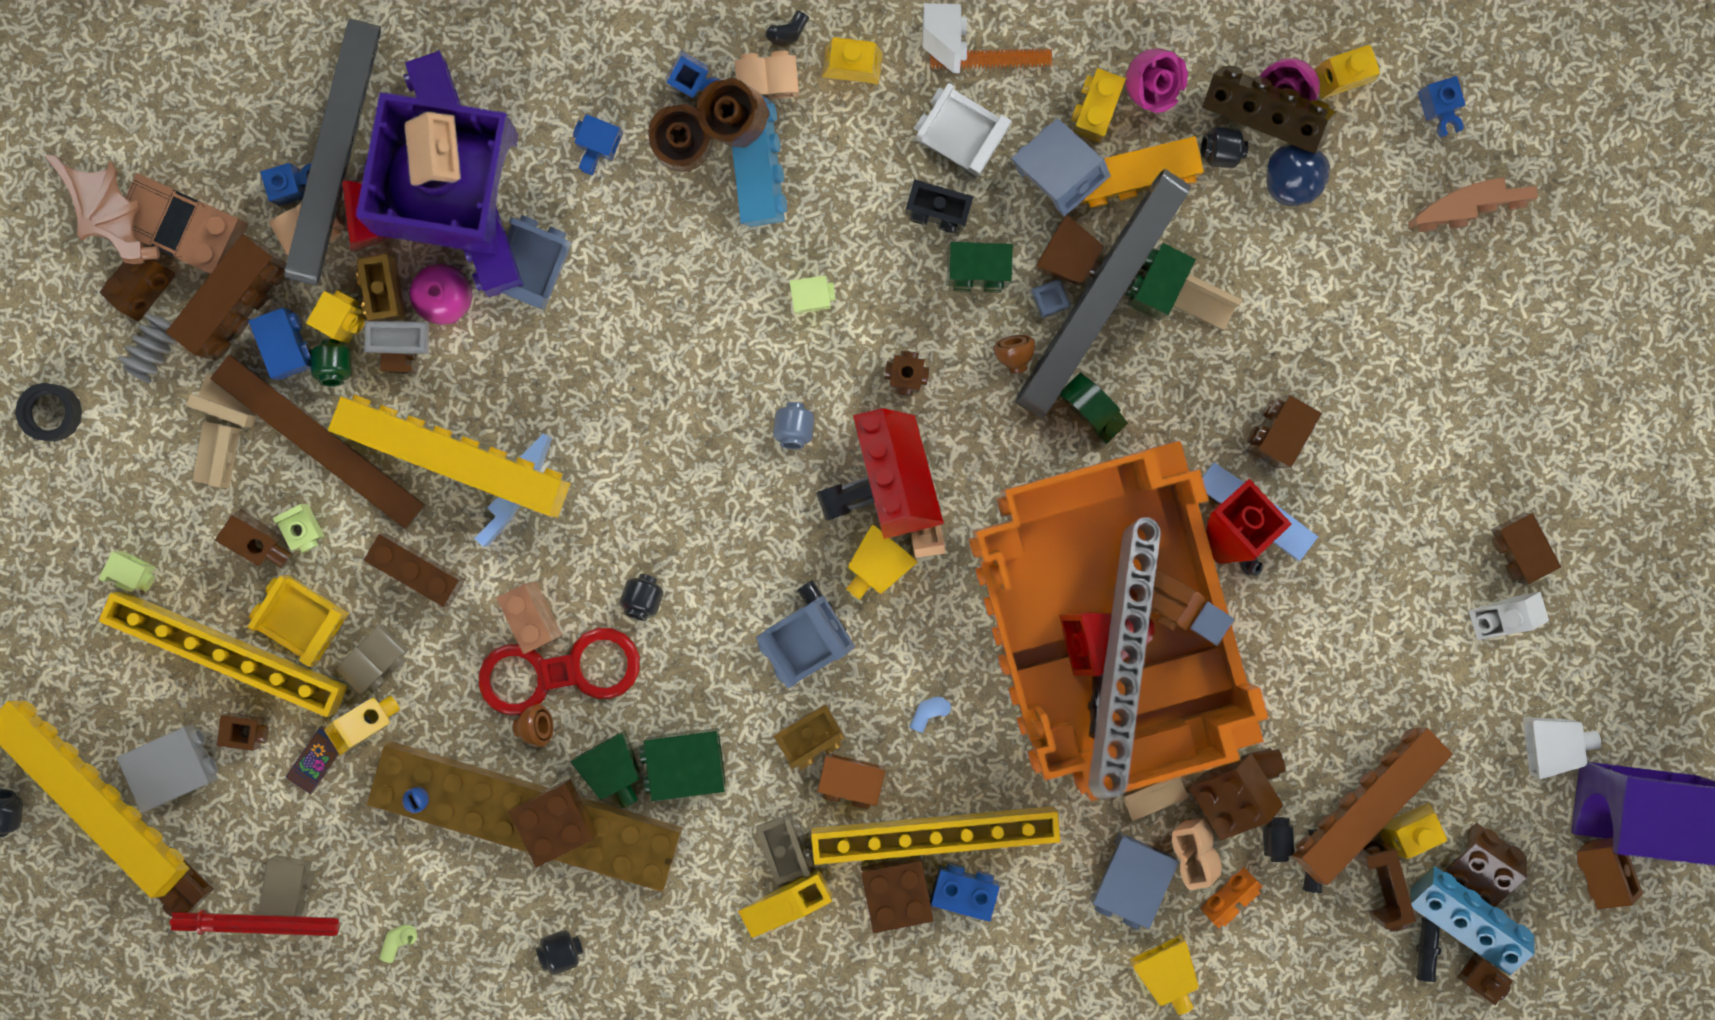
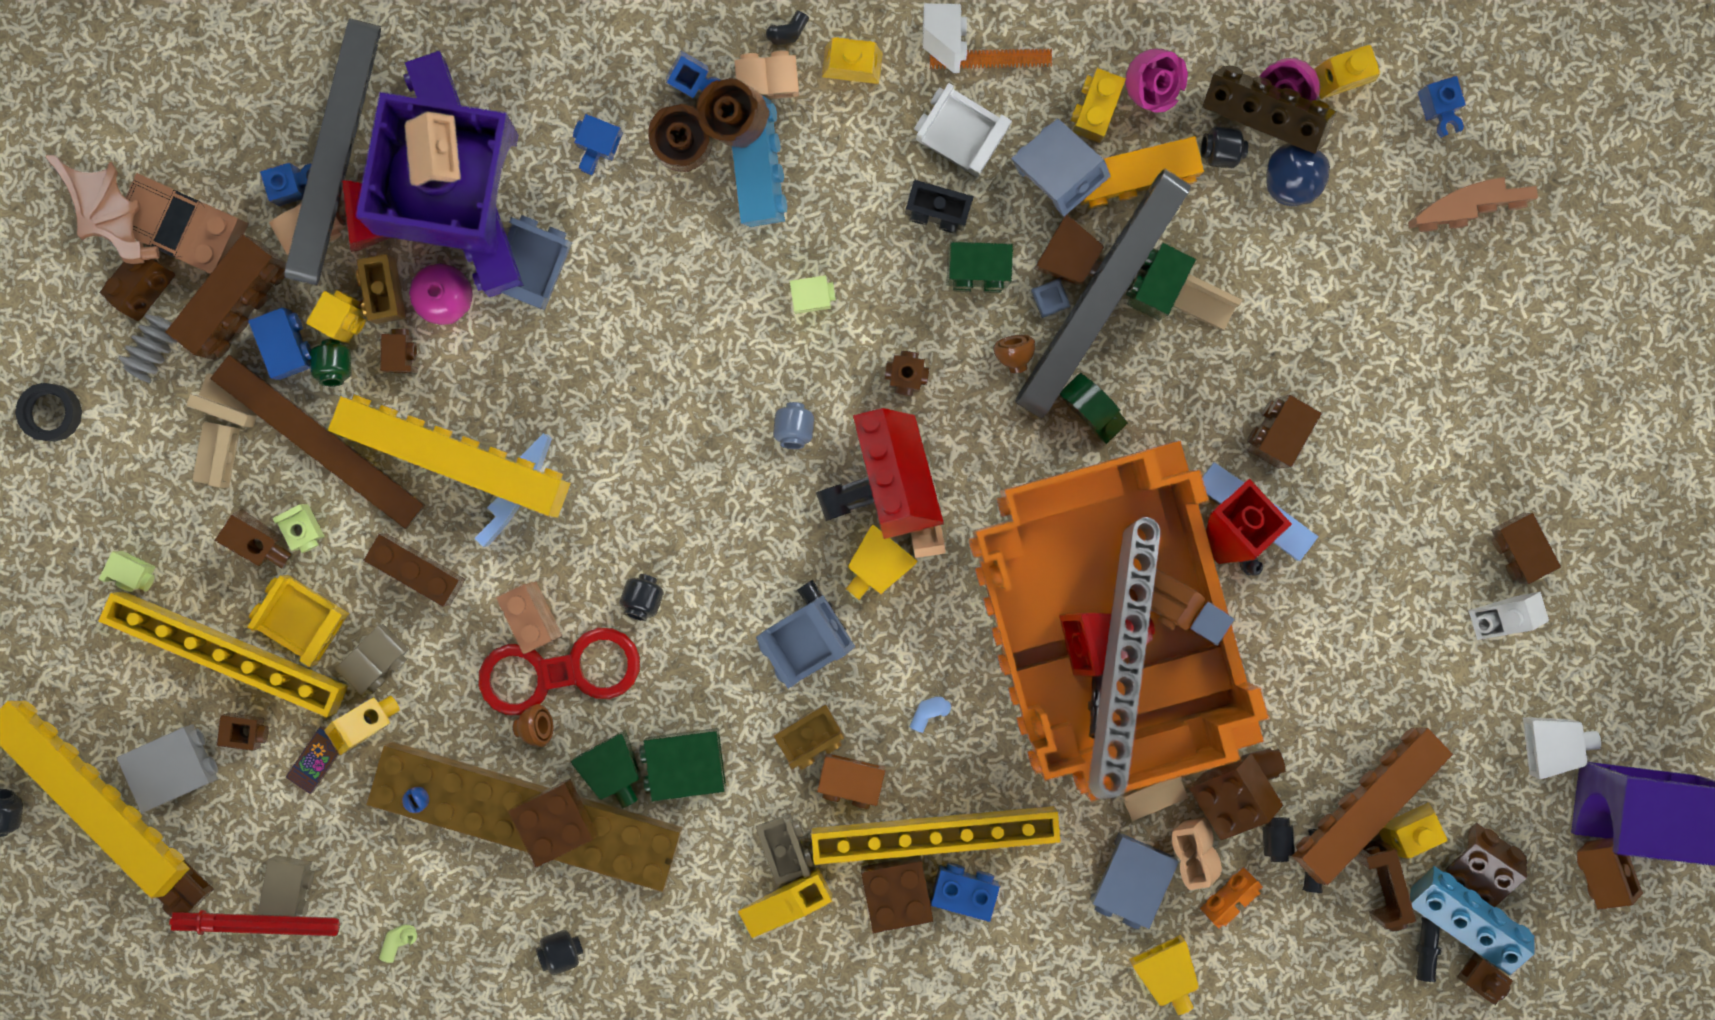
(396, 337): light grey tile -> none

